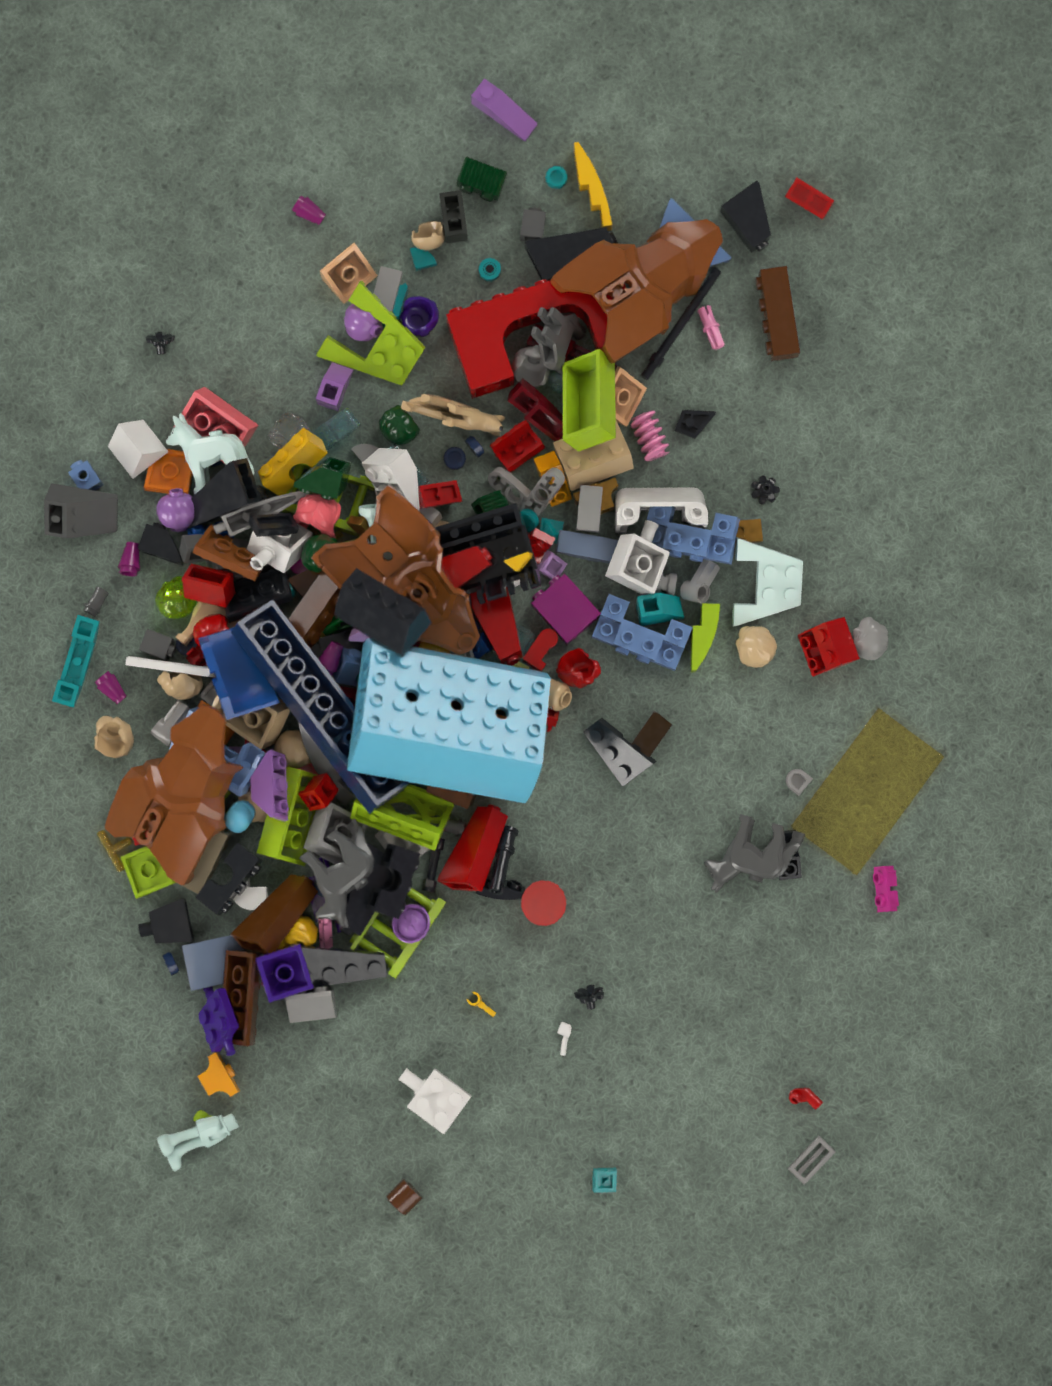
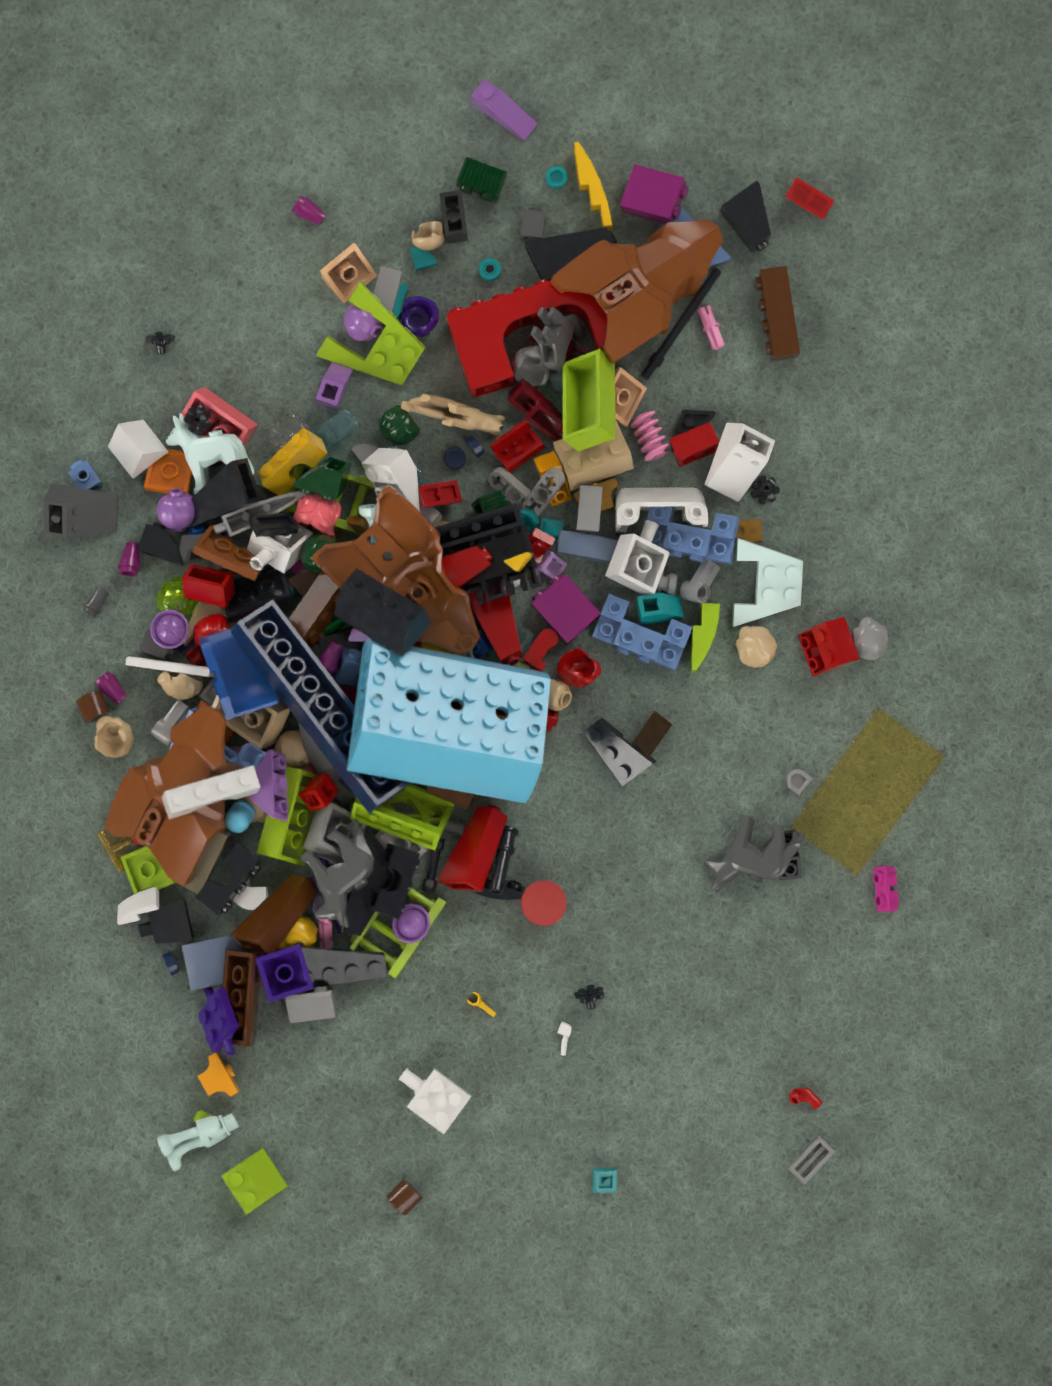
(77, 661): teal slope -> none
(92, 706): none -> reddish brown piece
(133, 906): none -> white slope
(169, 629): none -> medium lavender hat
(197, 420): none -> black plant
(218, 788): none -> white arch
(254, 1181): none -> lime slope
(654, 195): none -> magenta brick
(694, 444): none -> red hinge
(738, 460): none -> white slope

